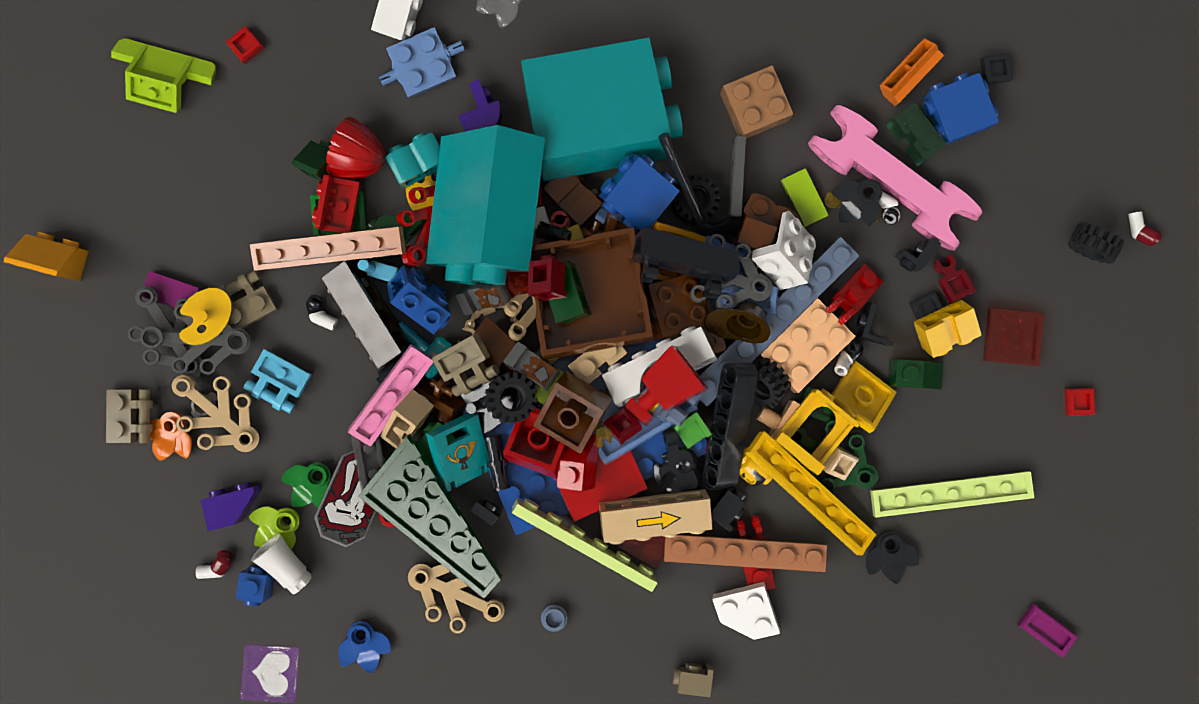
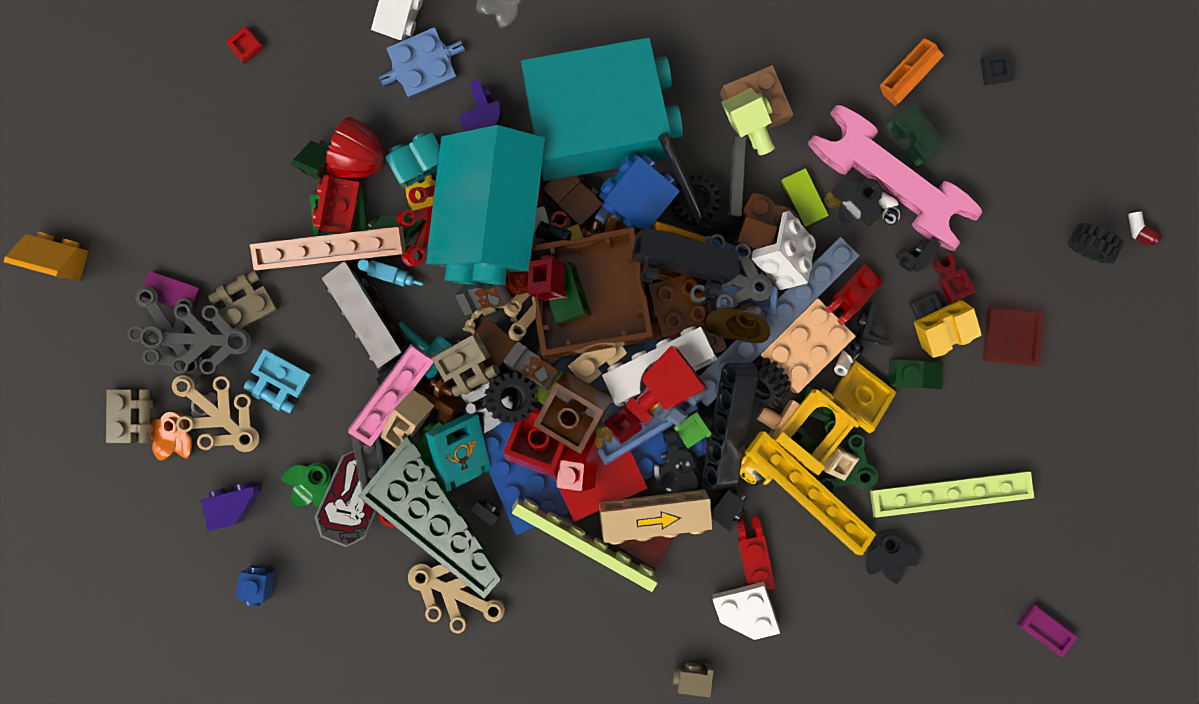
(158, 73): lime plate -> none
(208, 308): yellow piece -> none
(217, 568): dark red arm -> none
(270, 673): clear tile -> none
(272, 523): lime plate -> none
(282, 564): white plant -> none
(318, 314): arm -> none
(363, 650): blue plate -> none
(419, 299): blue brick -> none
(497, 463): black pin -> none
(554, 618): sand blue plate -> none
(746, 552): nougat plate -> none
(750, 115): none -> yellowish green brick
(960, 107): blue brick -> none
(1079, 401): red tile -> none

